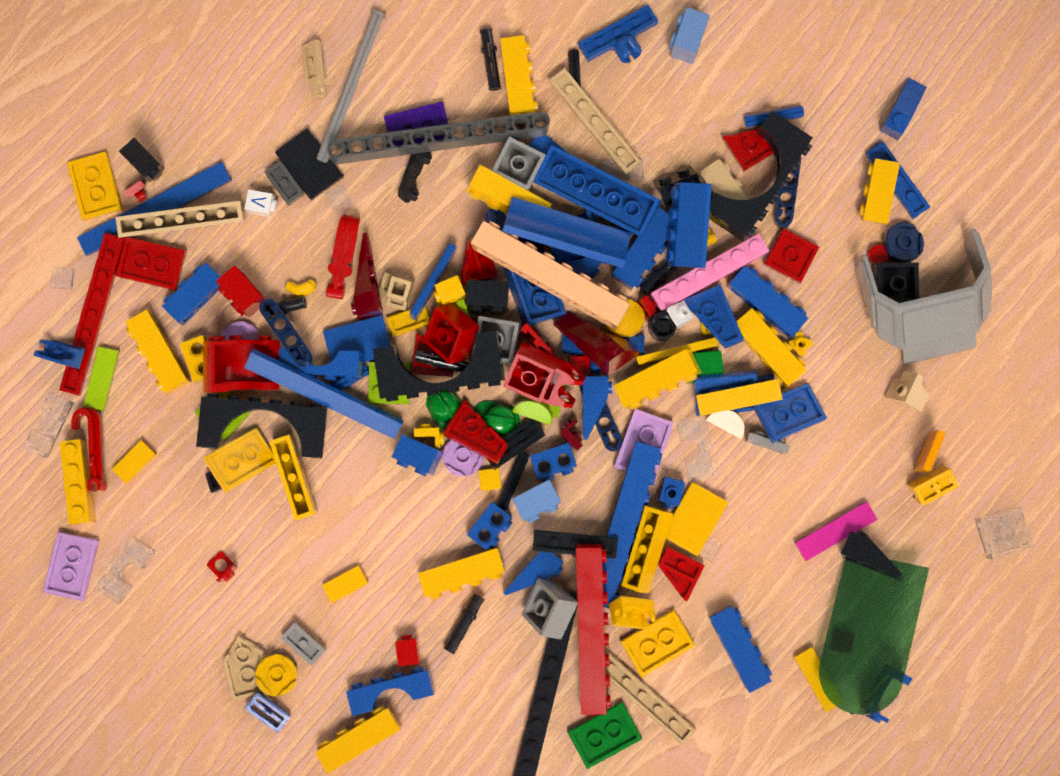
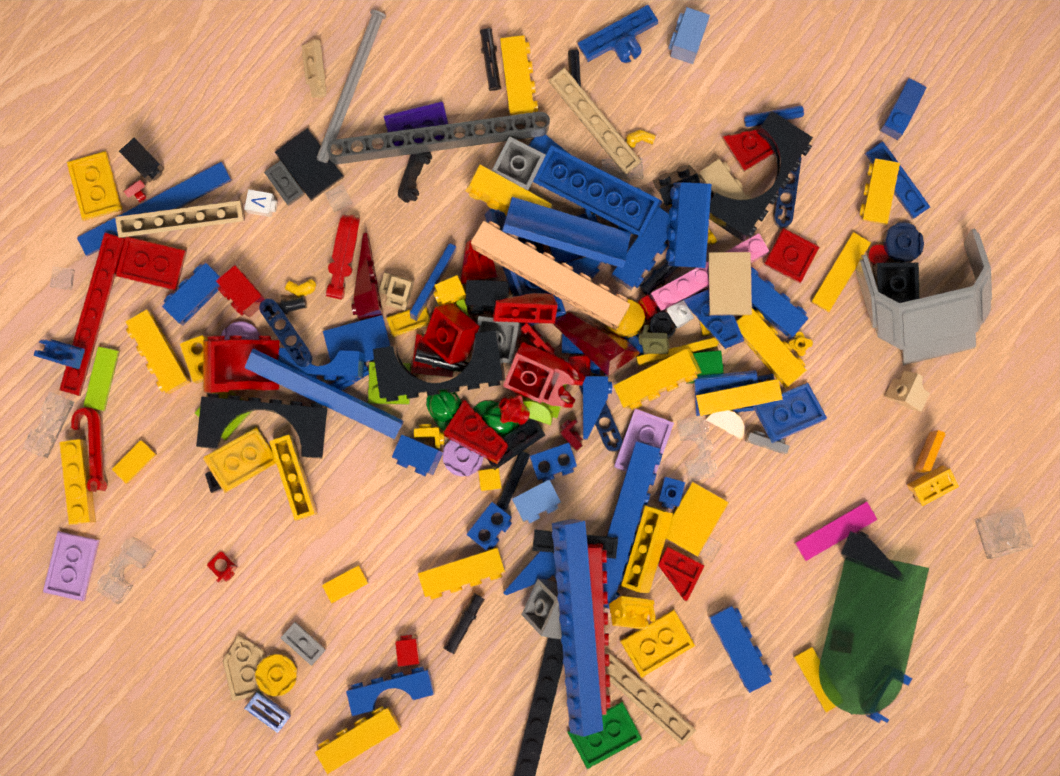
(513, 410): none -> red rock
(526, 309): none -> red slope
(577, 627): none -> blue brick
(639, 135): none -> yellow arm
(654, 342): none -> olive bracket
(730, 283): none -> tan tile
(840, 272): none -> yellow tile

